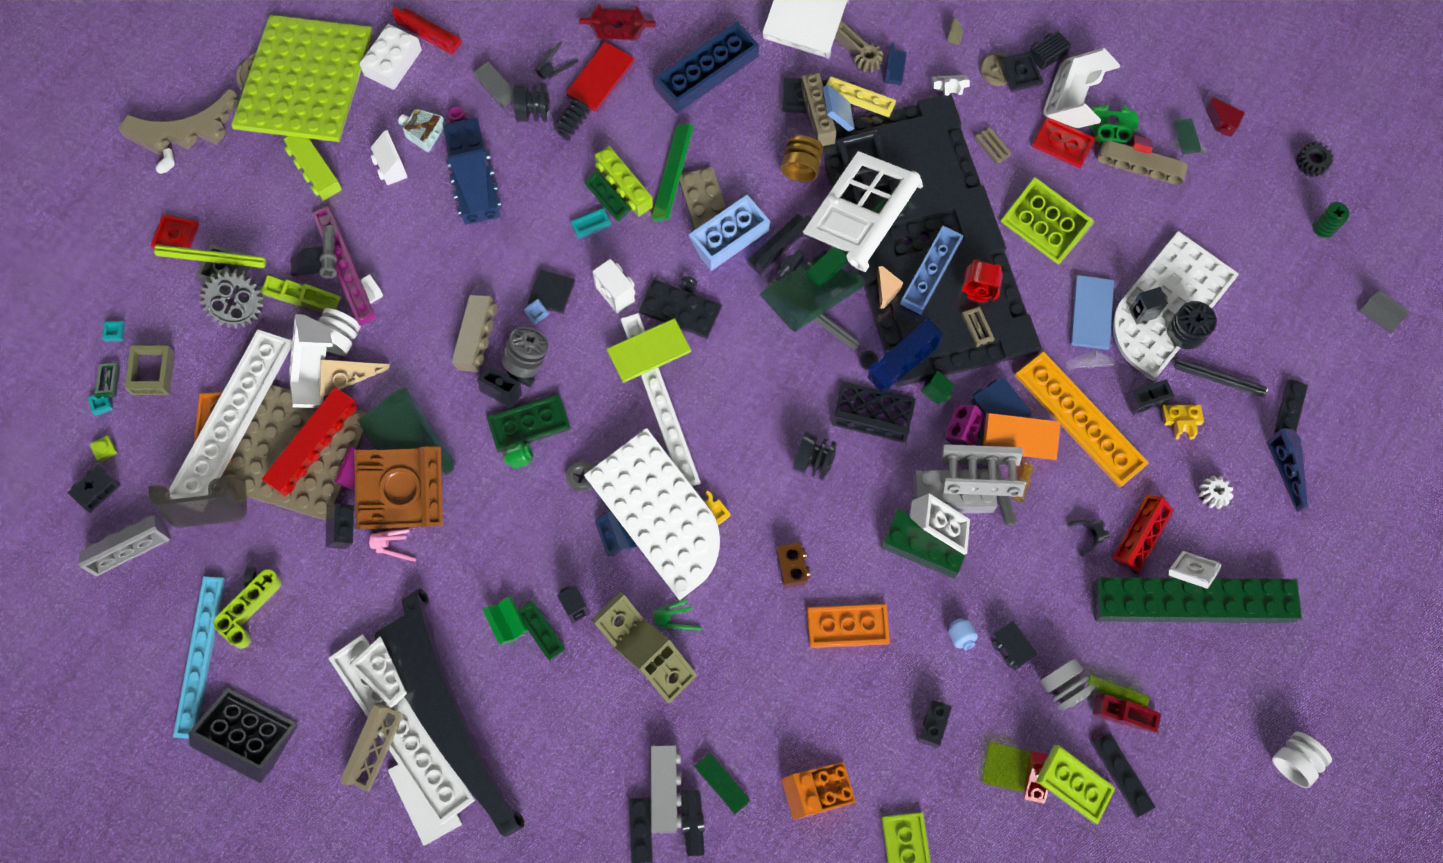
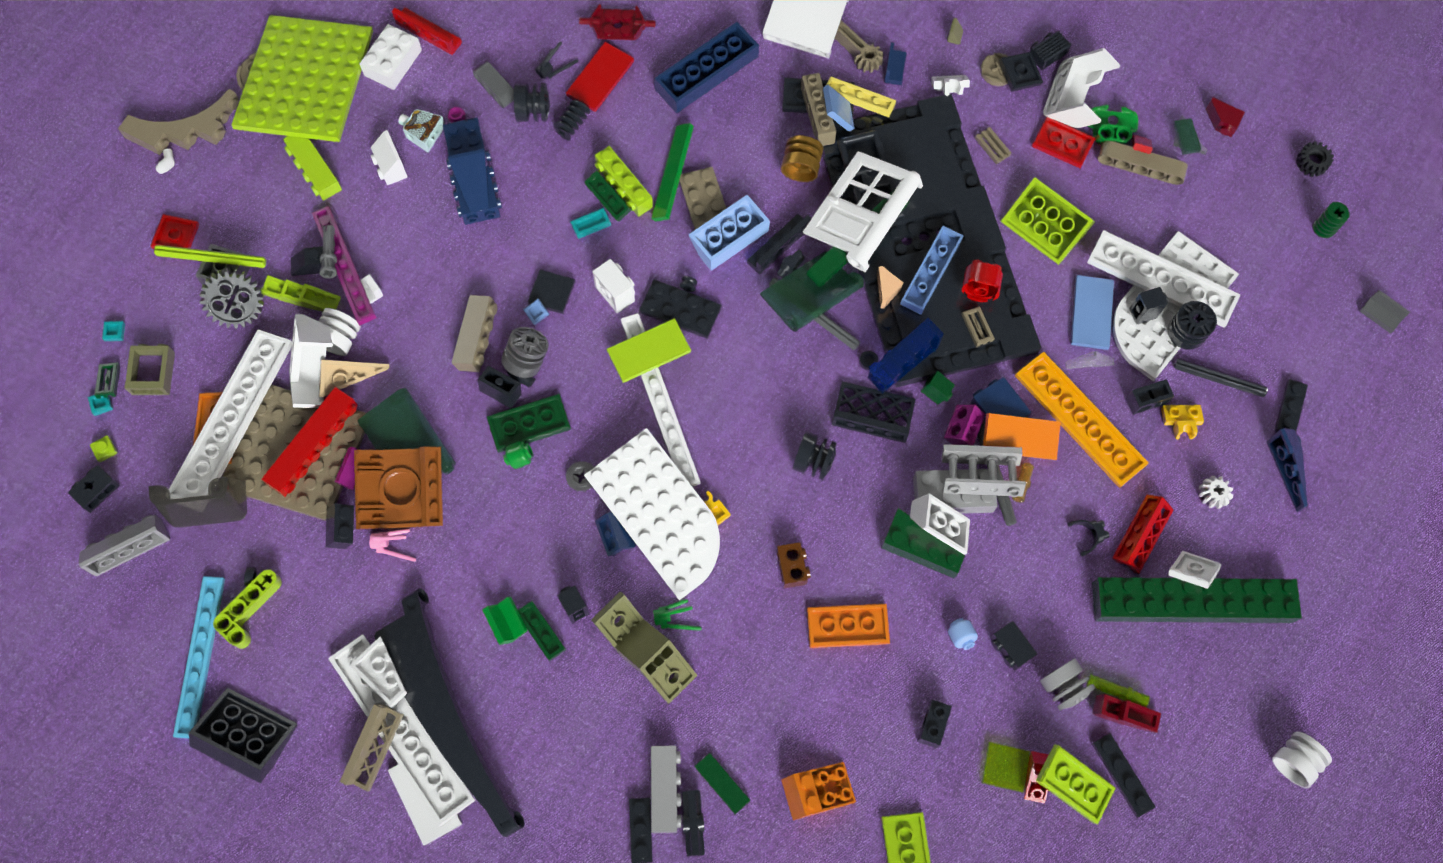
(1153, 271): none -> white plate

